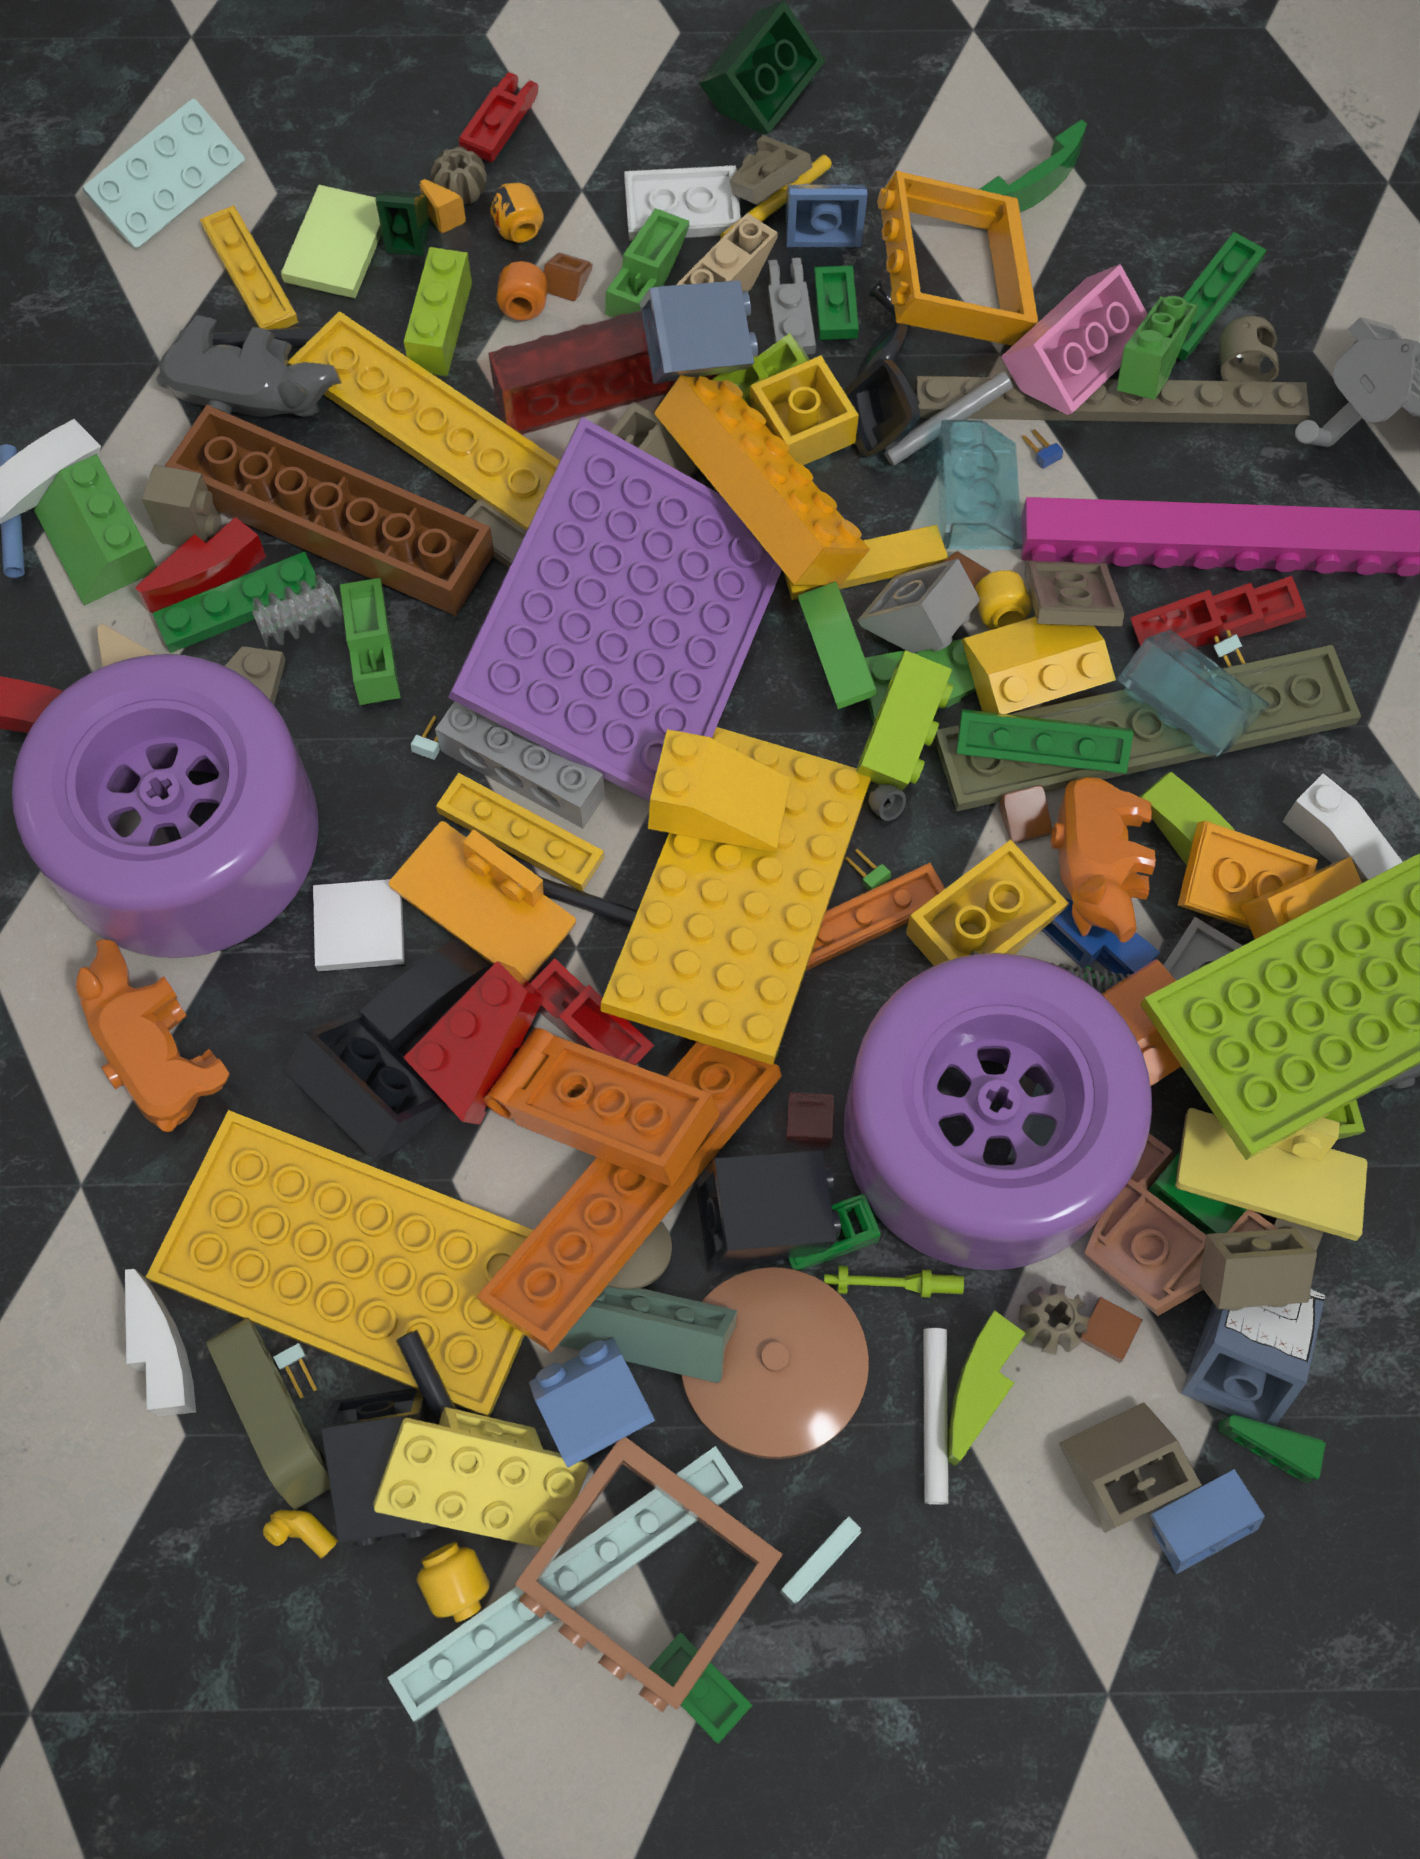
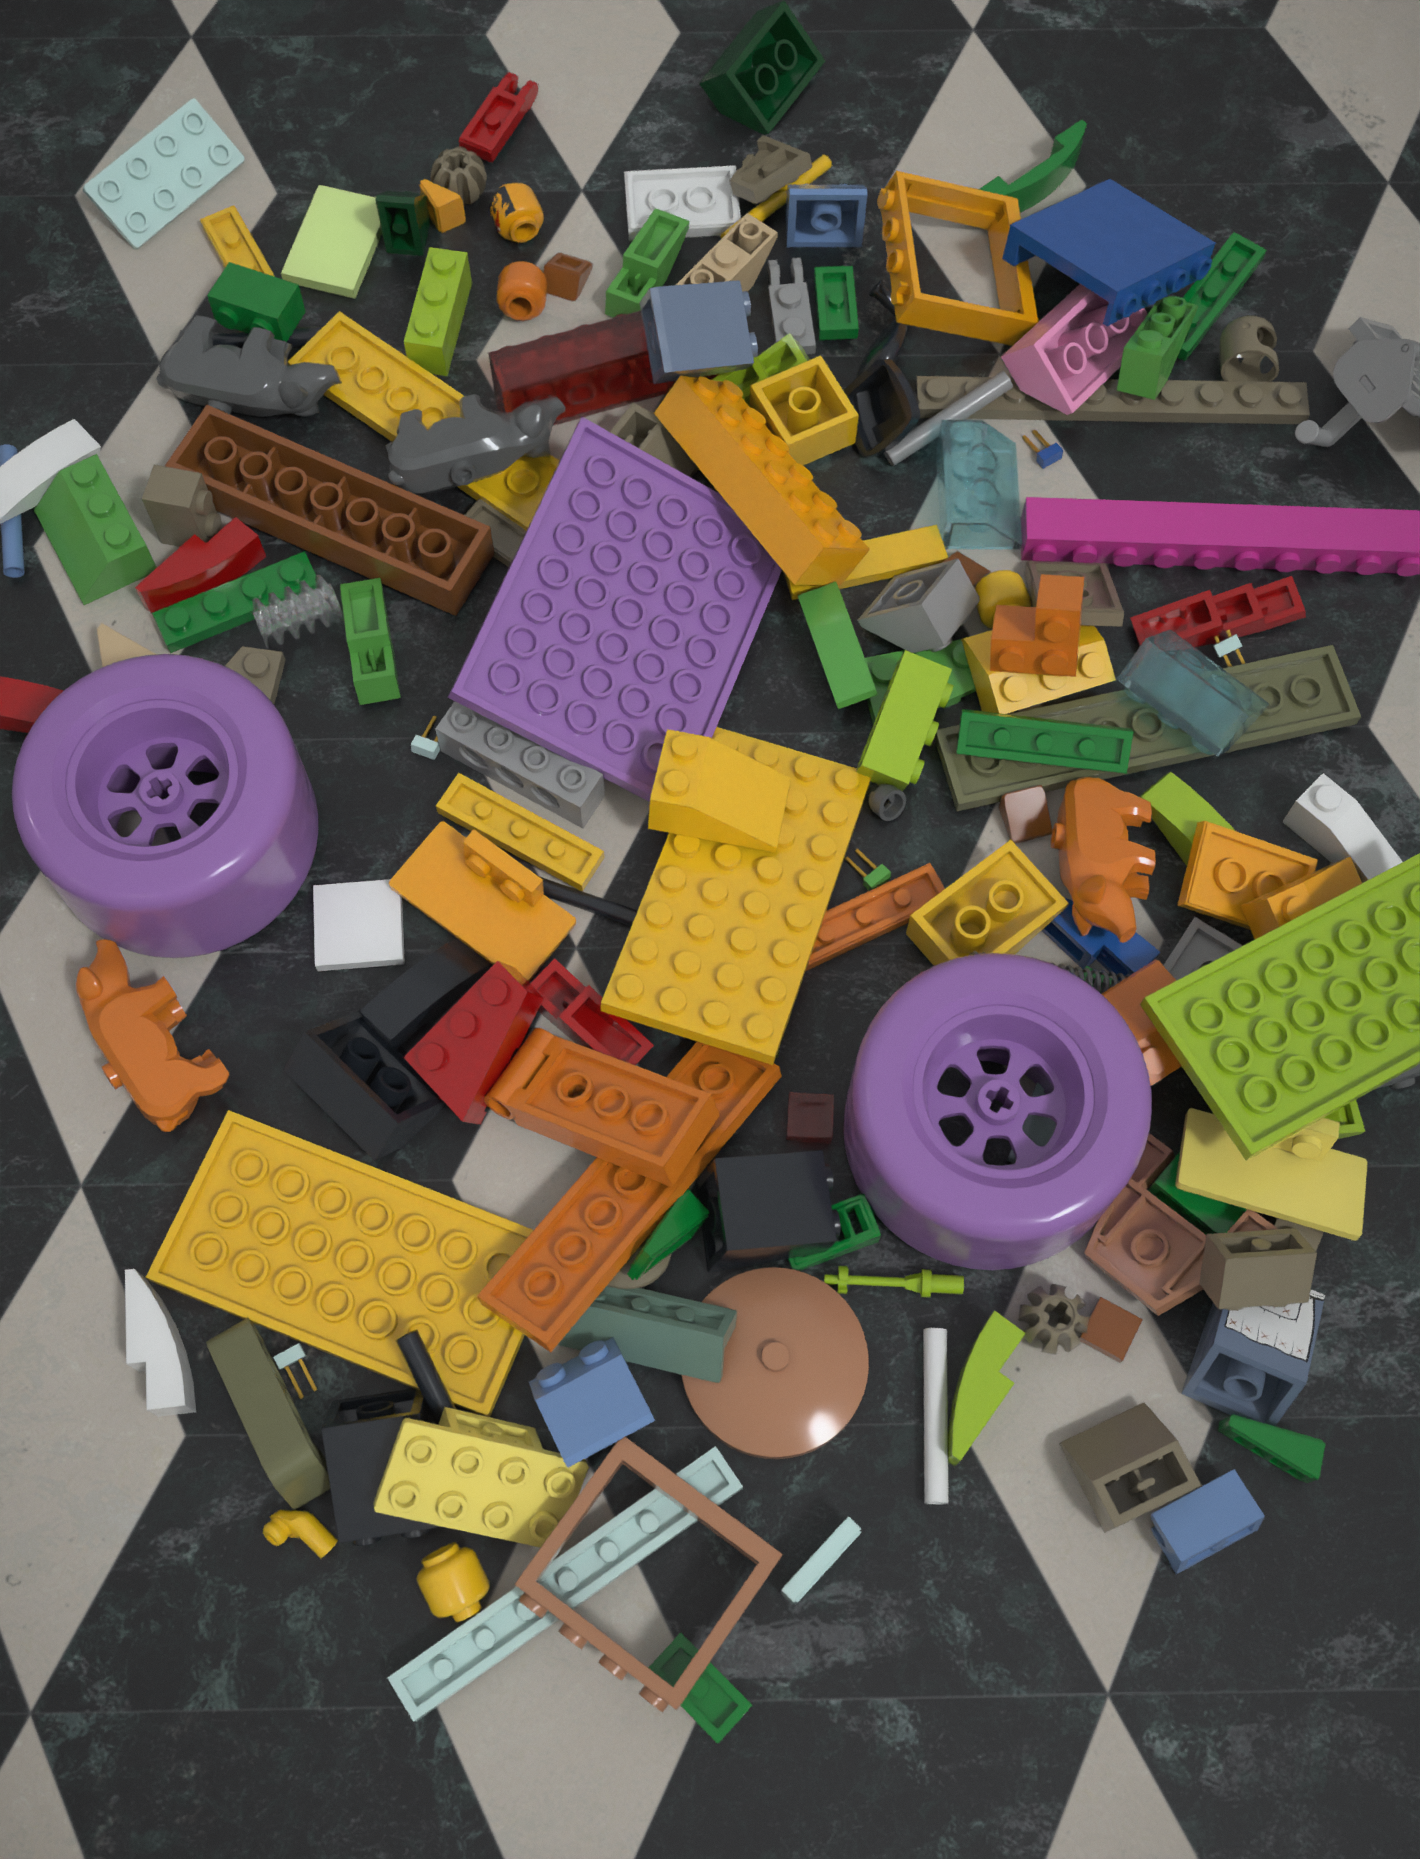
(255, 299): none -> green brick
(468, 446): none -> dark grey animal
(672, 1232): none -> green slope
(1043, 636): none -> orange brick
(1113, 247): none -> blue panel

